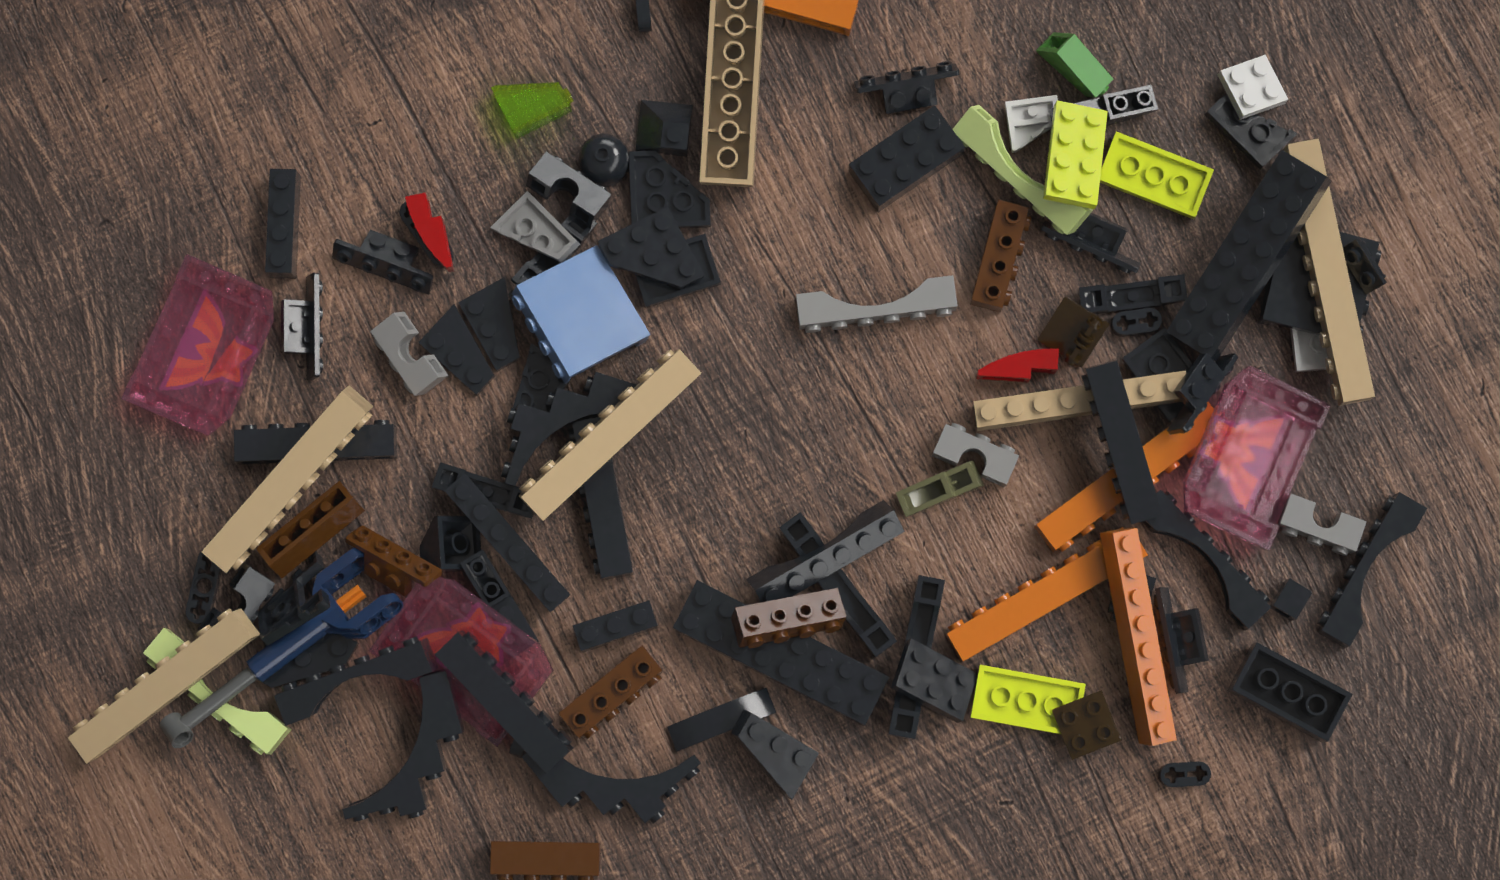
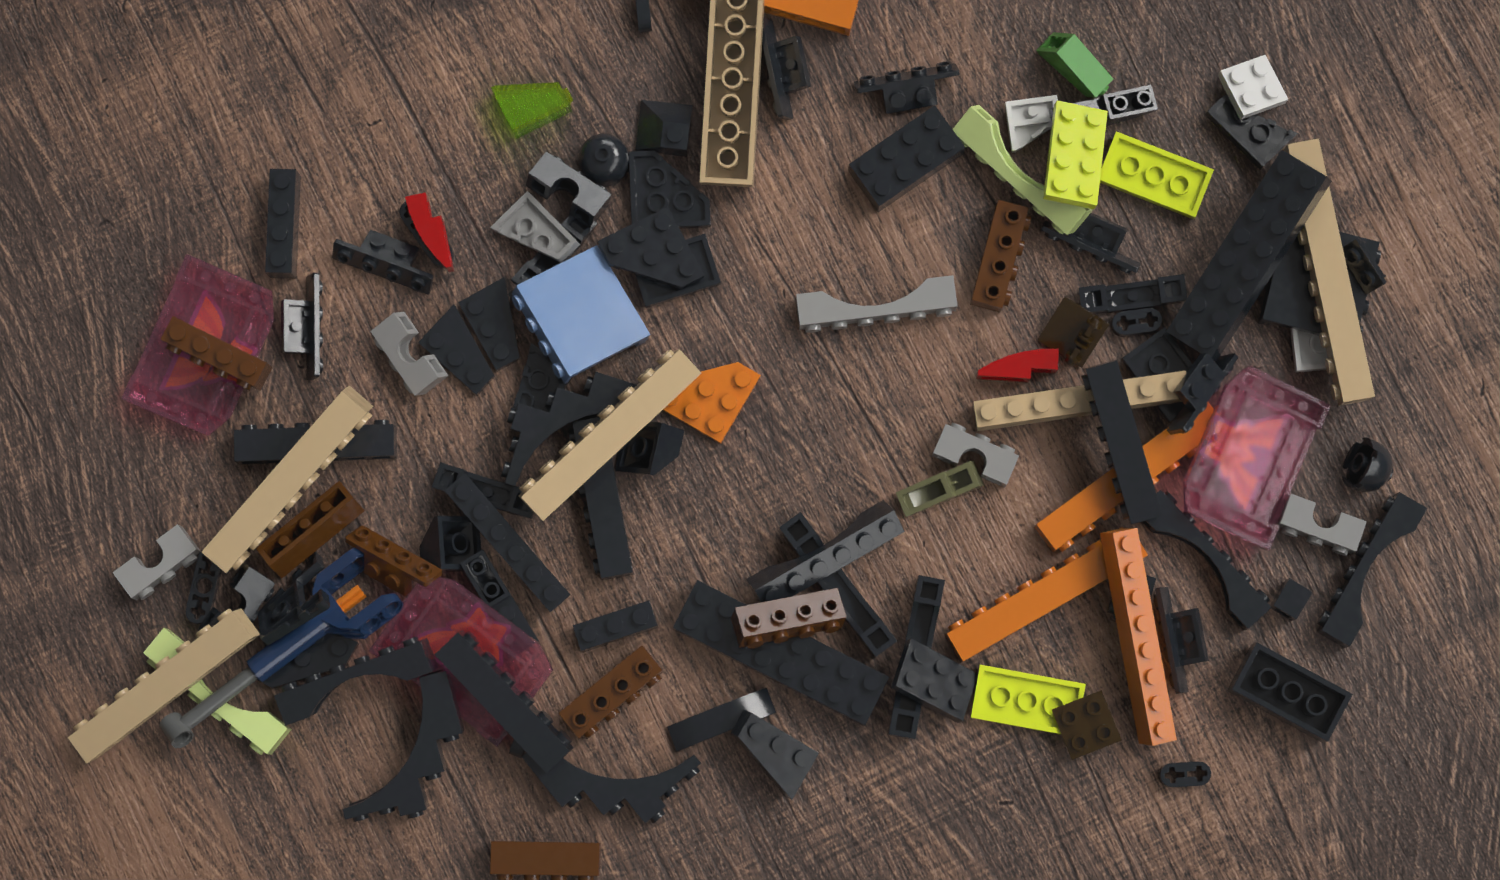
(177, 552): none -> light grey arch
(216, 353): none -> reddish brown brick
(650, 449): none -> black slope
(714, 399): none -> orange plate
(785, 67): none -> black bracket
(1368, 466): none -> black cylinder

